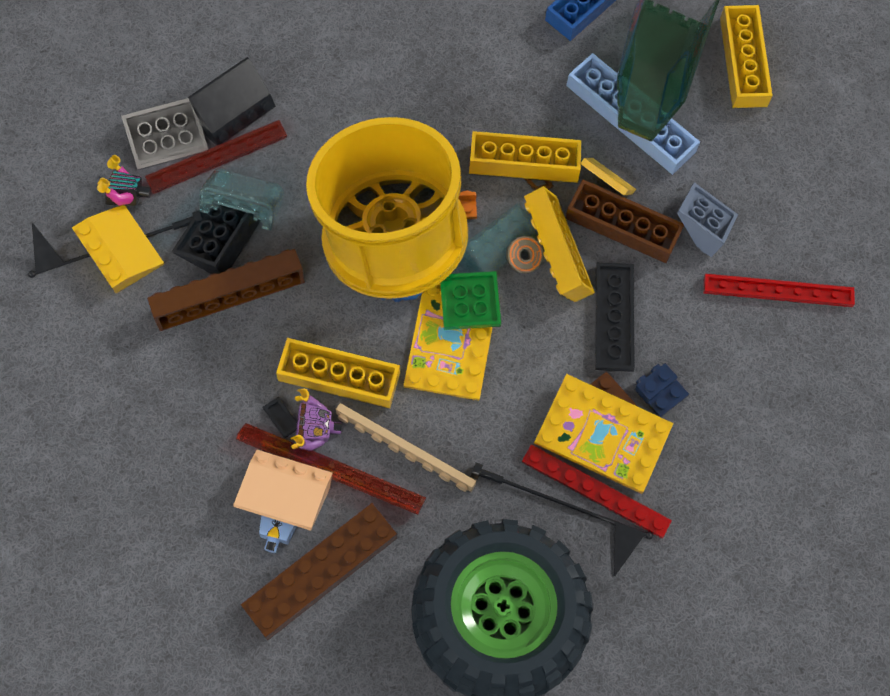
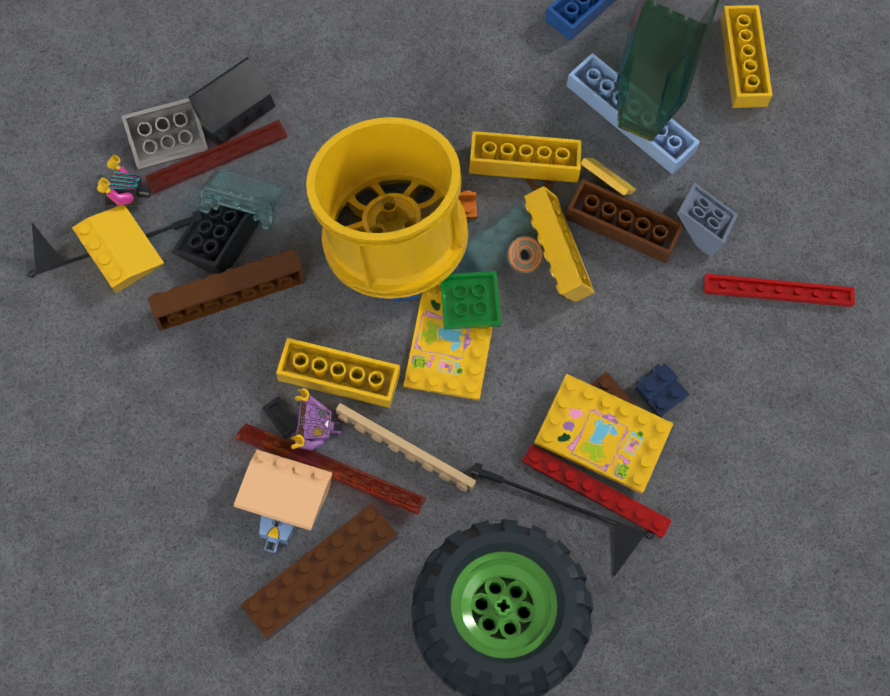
(614, 317): black plate -> none

